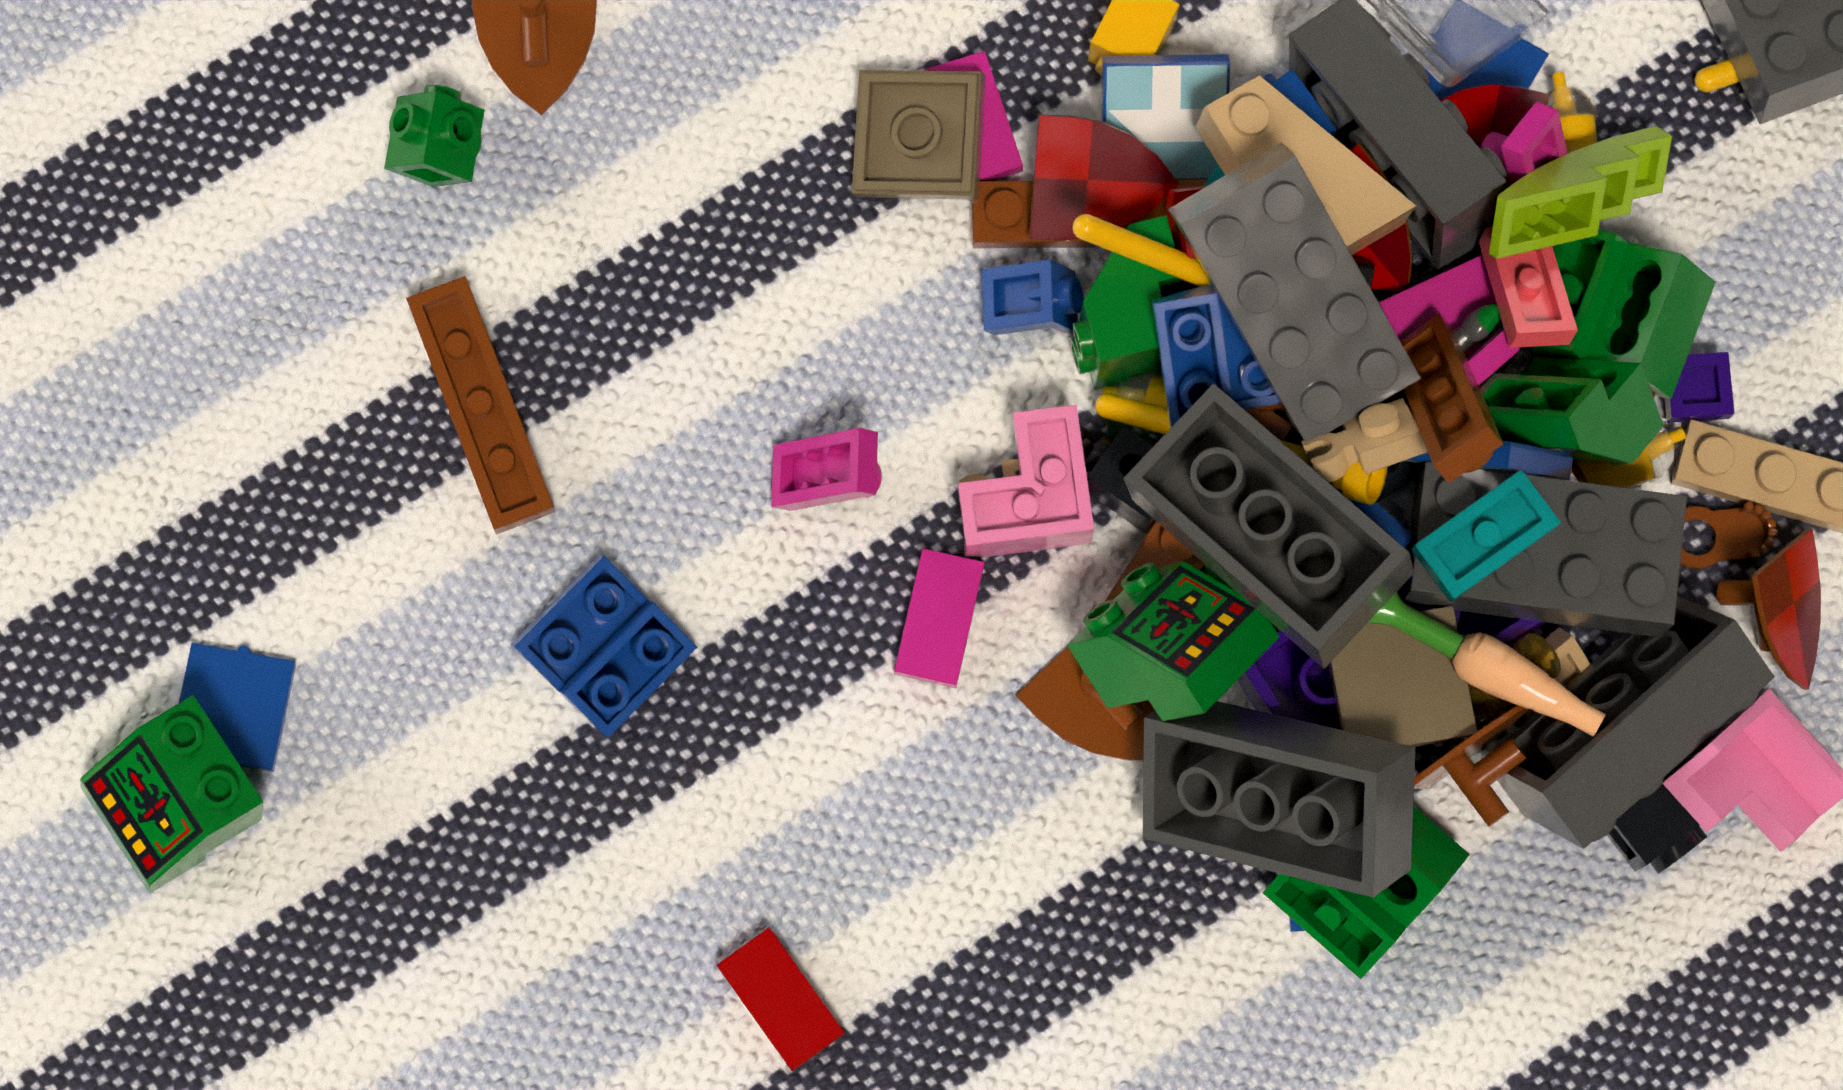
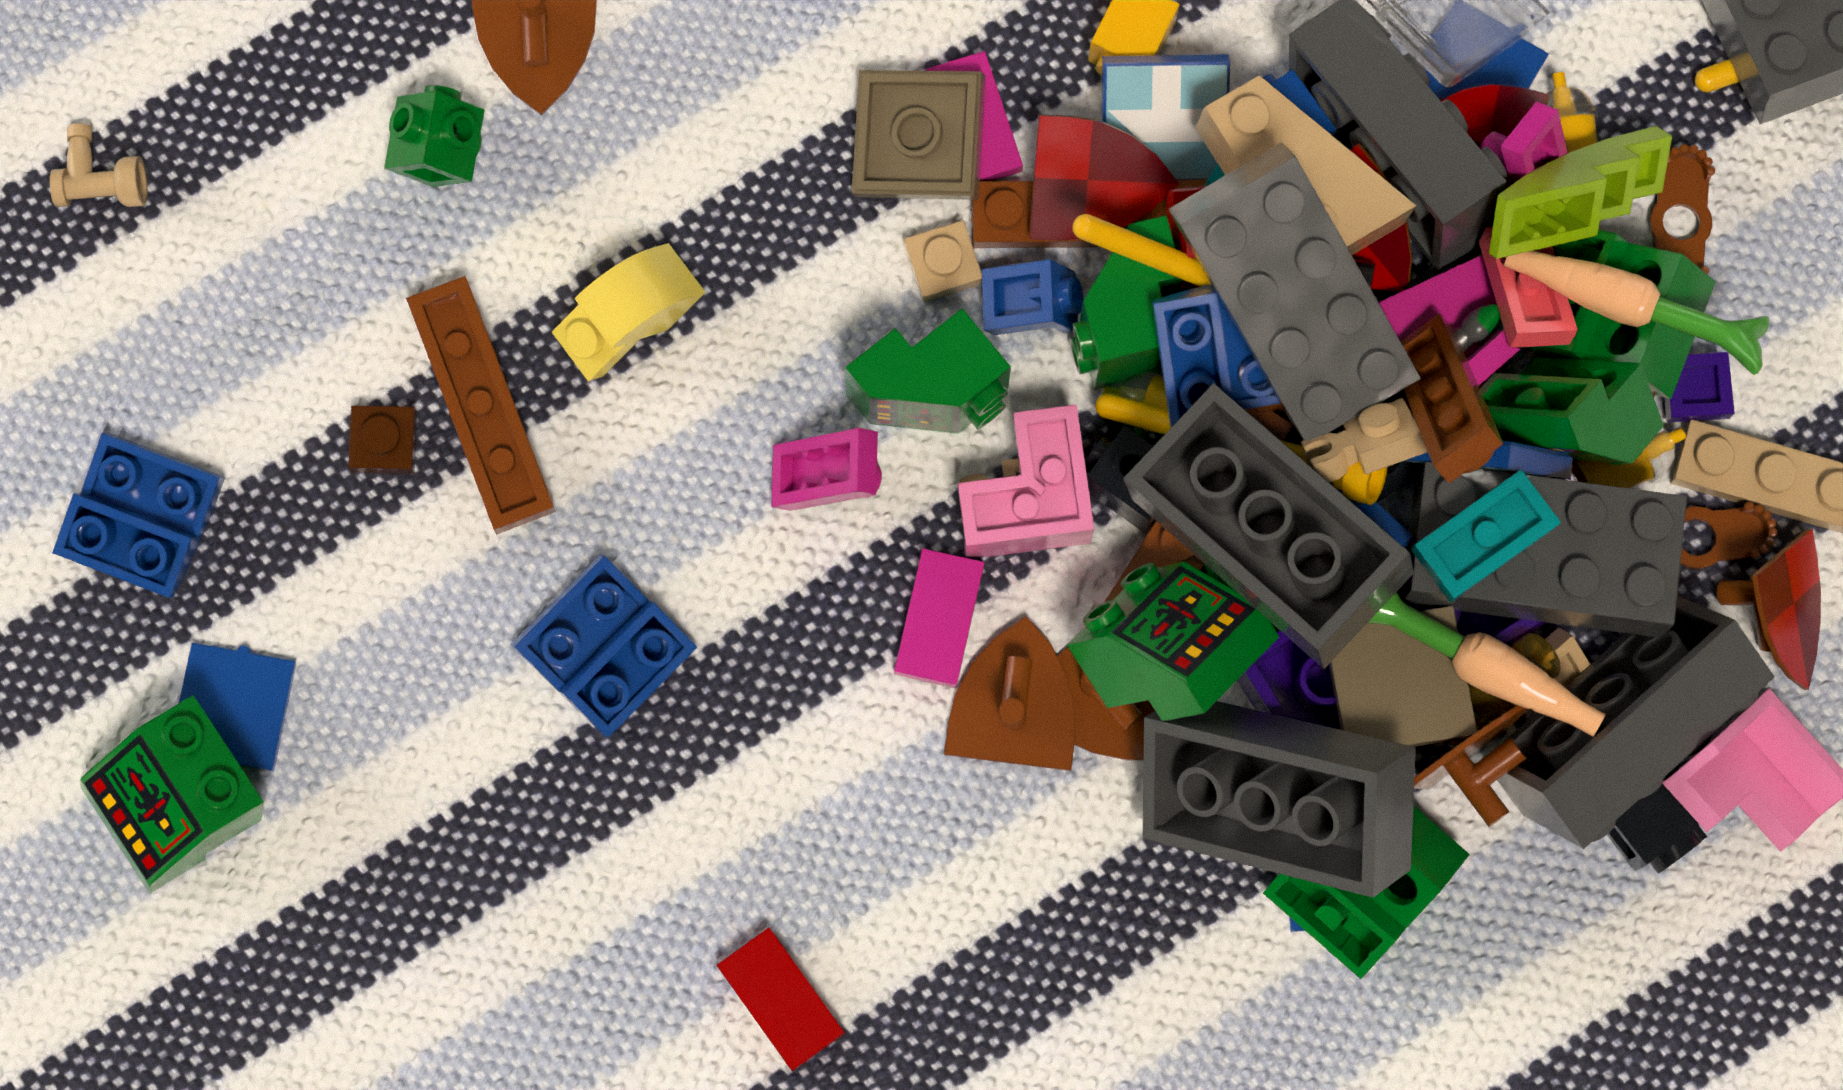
(79, 182): none -> tan piece
(138, 515): none -> blue slope
(382, 439): none -> reddish brown plate
(626, 305): none -> light yellow brick
(936, 384): none -> green piece
(943, 261): none -> tan plate
(1014, 704): none -> dark orange shield
(1637, 301): none -> light nougat piece
(1685, 186): none -> dark orange piece

